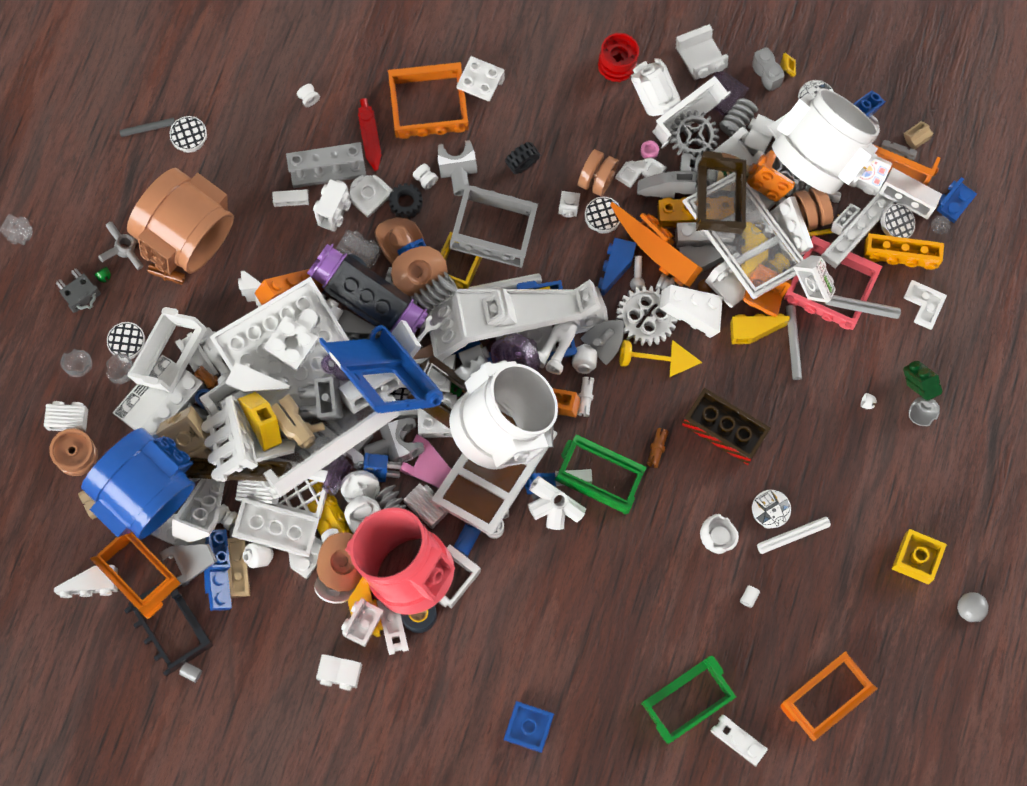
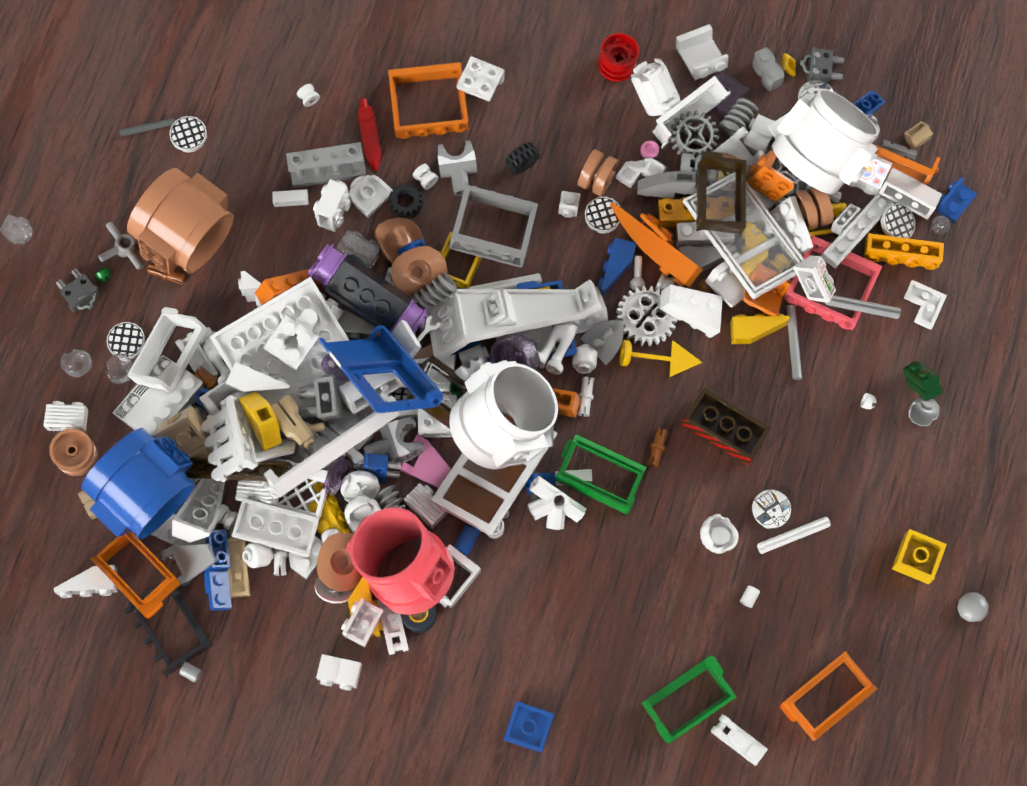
(279, 561): none -> white pin
(820, 65): none -> dark grey piece
(838, 208): none -> yellow slope

